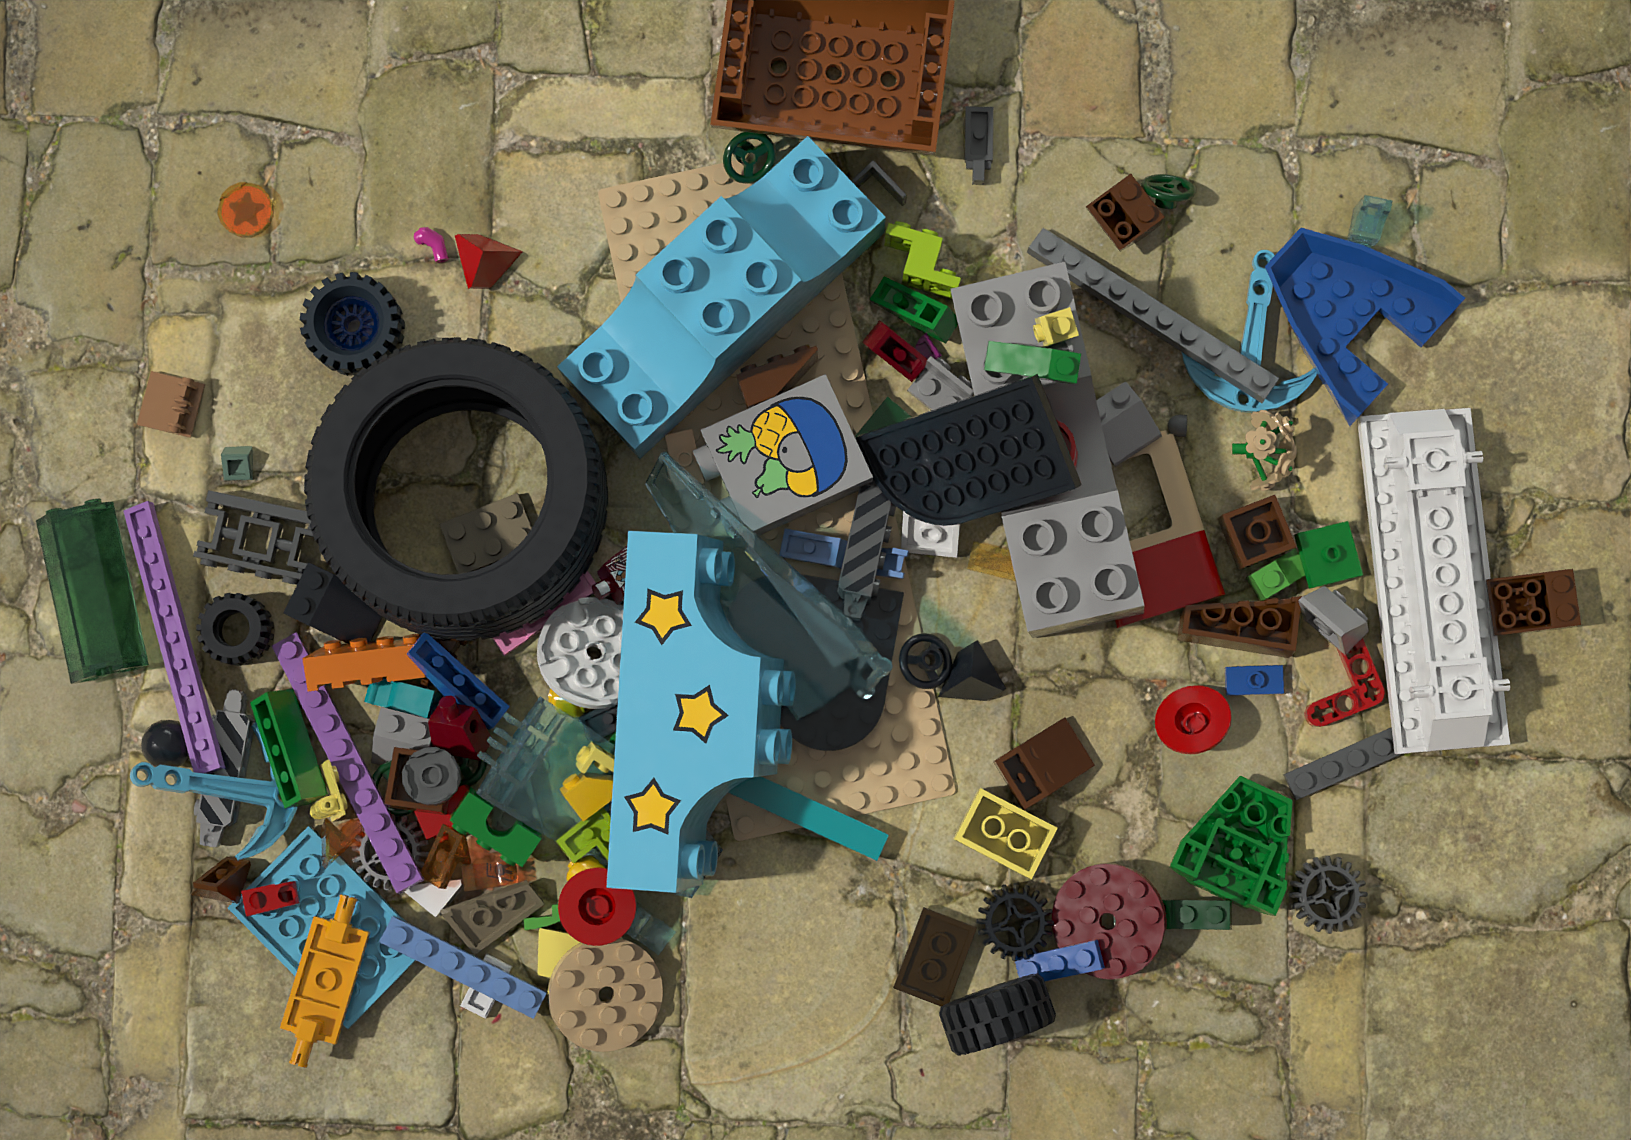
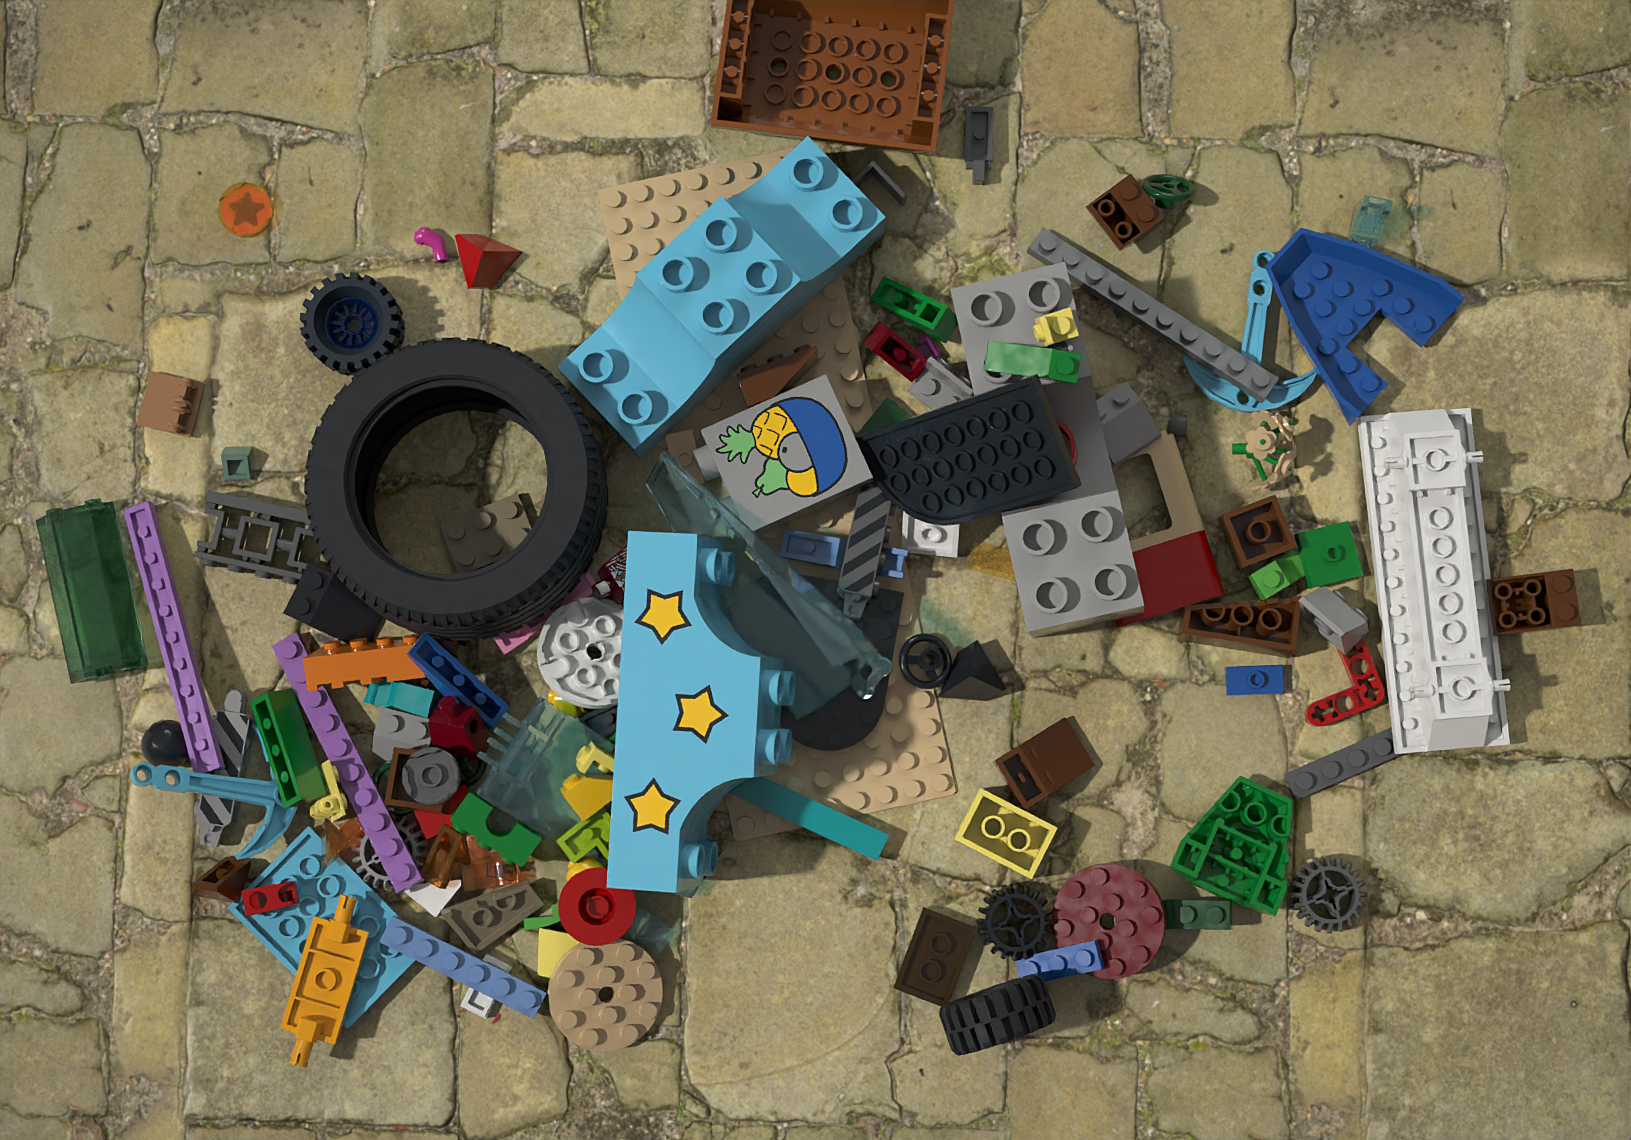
(213, 622): black tyre -> none
(740, 148): dark green piece -> none
(922, 259): lime bracket -> none
(1193, 719): red hat -> none

